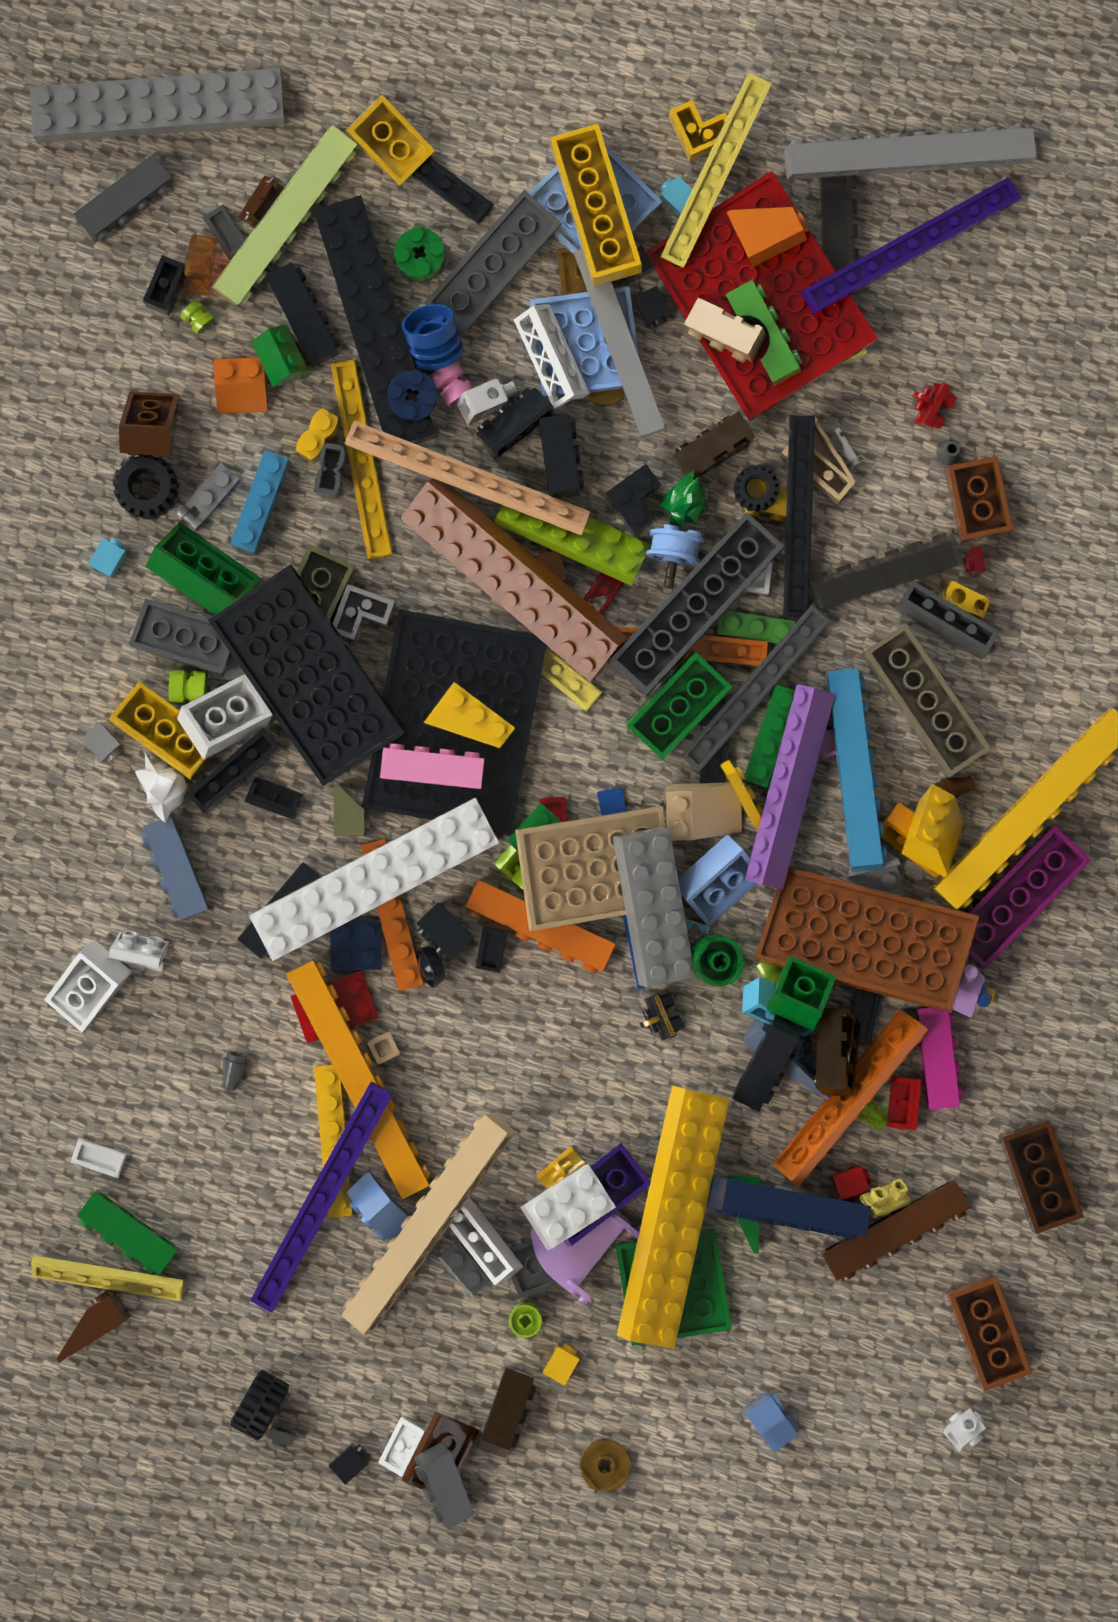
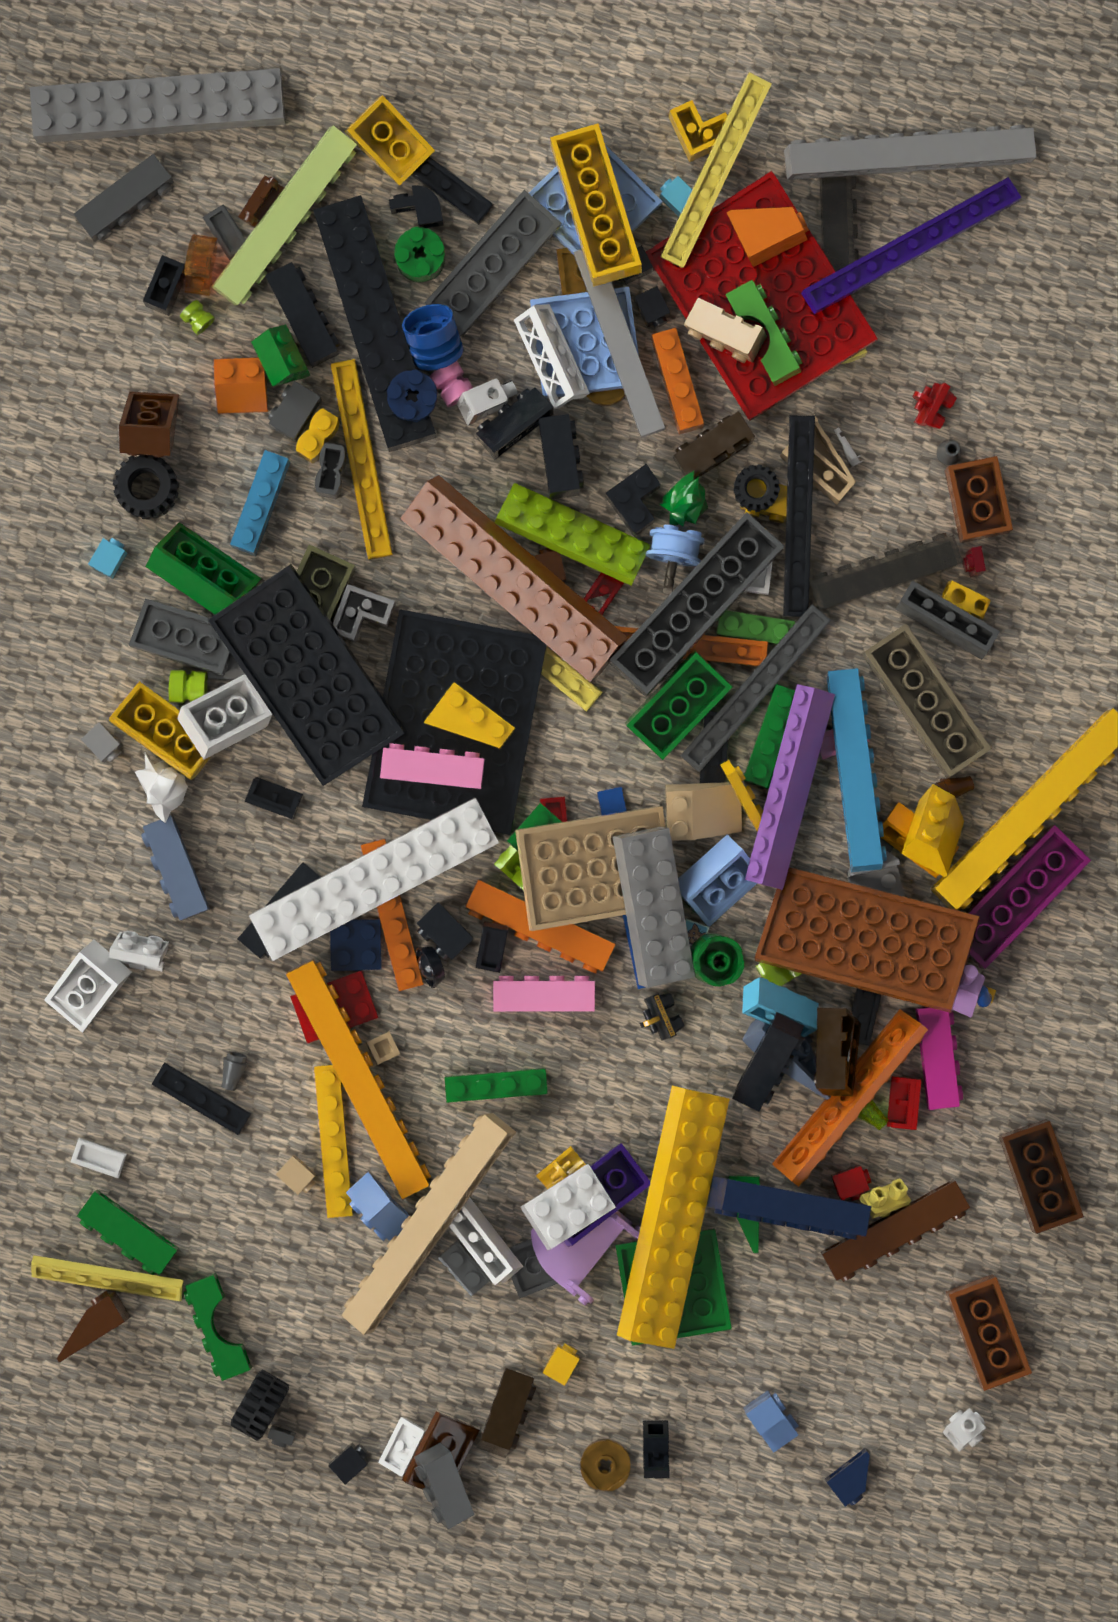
(201, 1098): none -> black tile
(208, 497): light grey plate -> none
(228, 1357): none -> green arch
(234, 771): black brick -> none
(294, 411): none -> dark grey brick
(297, 1175): none -> tan brick
(321, 1196): dark purple plate -> none
(348, 815): olive slope -> none
(425, 204): none -> black brick
(467, 477): light nougat plate -> none
(495, 1085): none -> green arch
(525, 1319): lime wheel -> none
(543, 995): none -> bright pink brick
(656, 1449): none -> black brick
(677, 381): none -> orange brick
(801, 992): green brick -> none
(850, 1479): none -> dark blue slope

